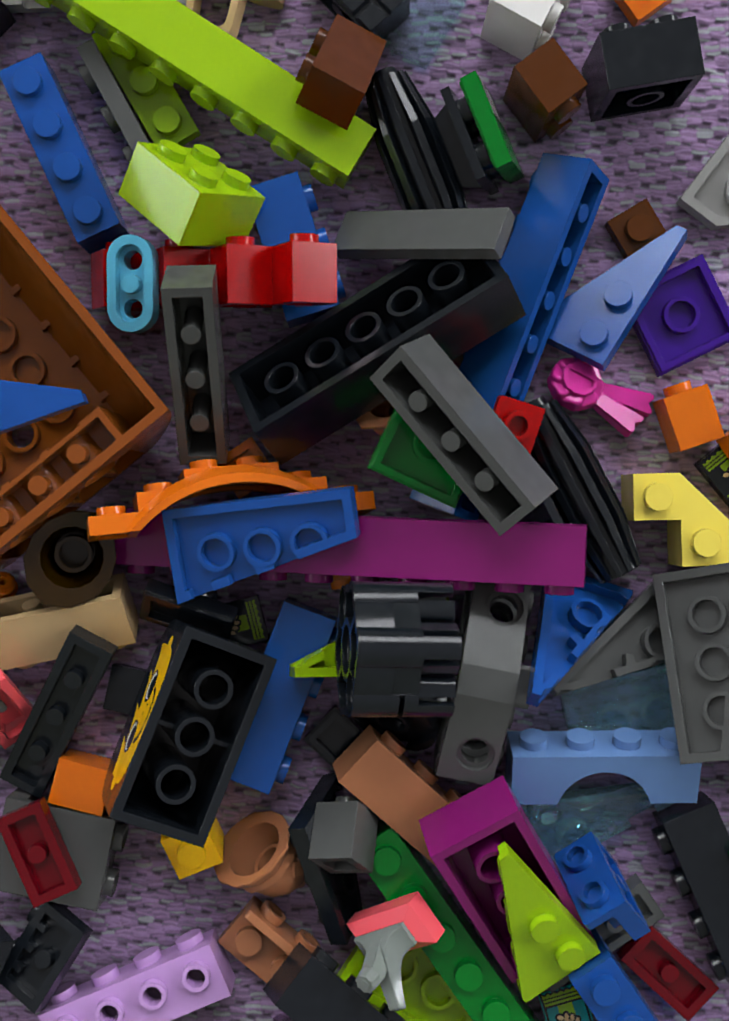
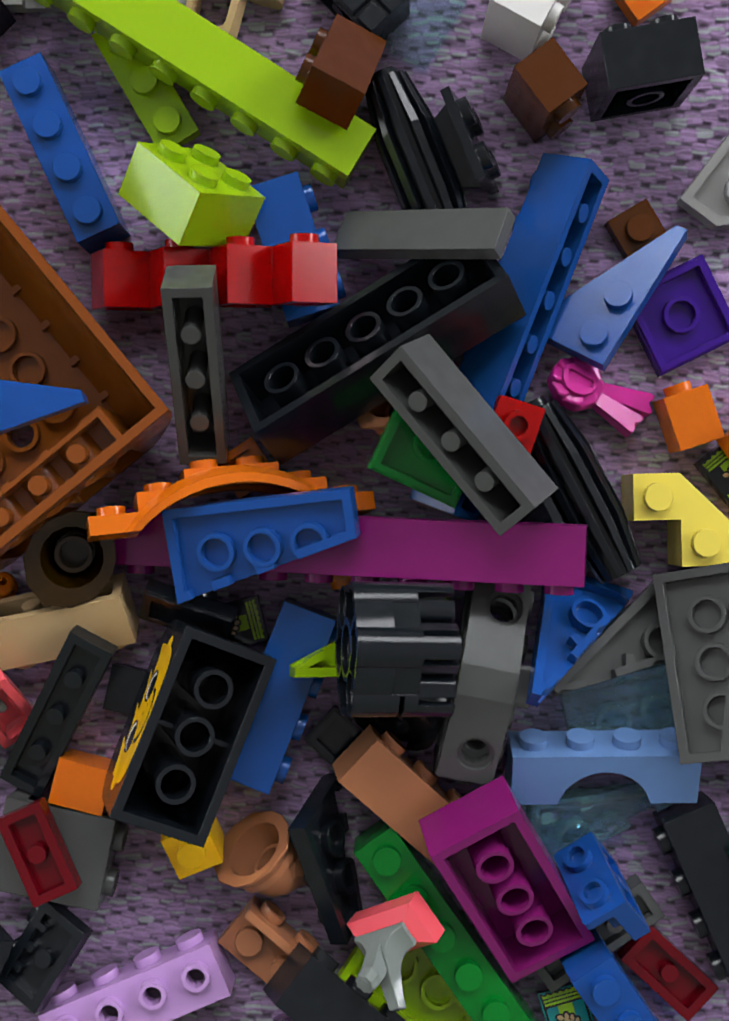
(117, 109): dark grey plate -> none
(131, 285): medium azure plate -> none
(344, 836): dark grey brick -> none
(491, 127): green tile -> none
(543, 933): lime wing -> none

